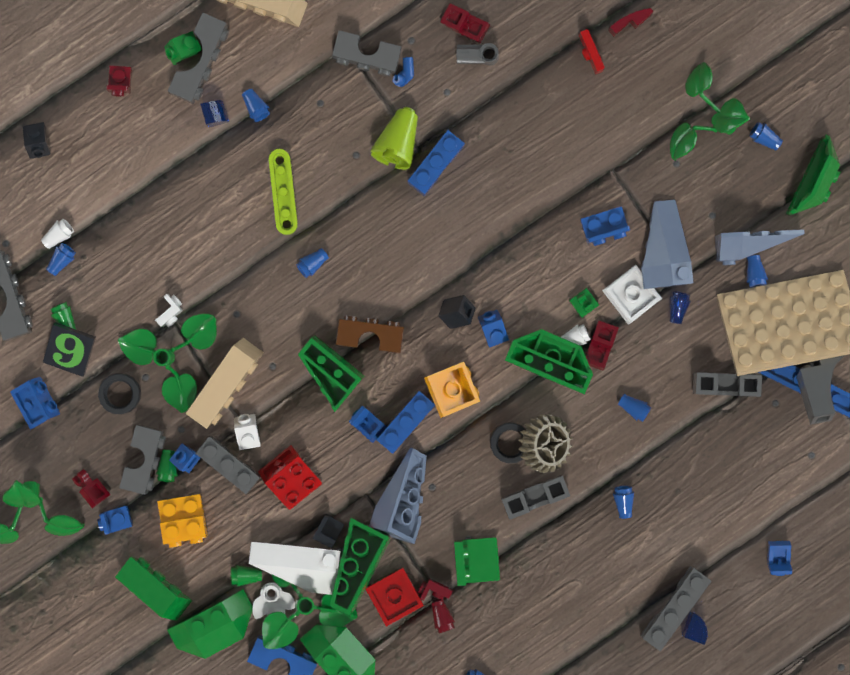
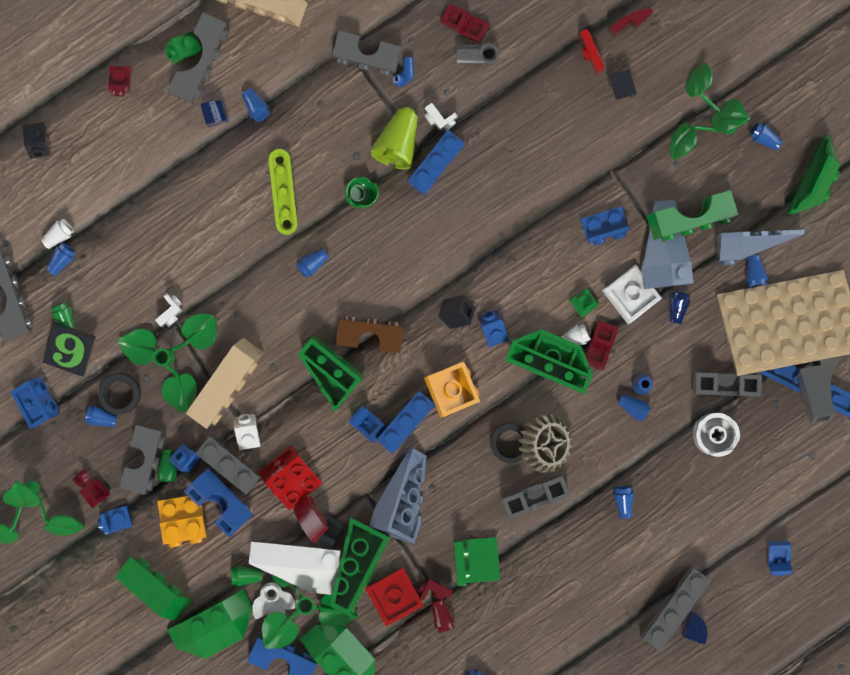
(100, 417): none -> blue cone
(210, 488): none -> blue arch
(310, 519): none -> dark red slope
(361, 192): none -> green hair
(434, 117): none -> white bracket
(622, 84): none -> black panel
(636, 384): none -> blue cone
(714, 209): none -> green arch
(726, 441): none -> white brick

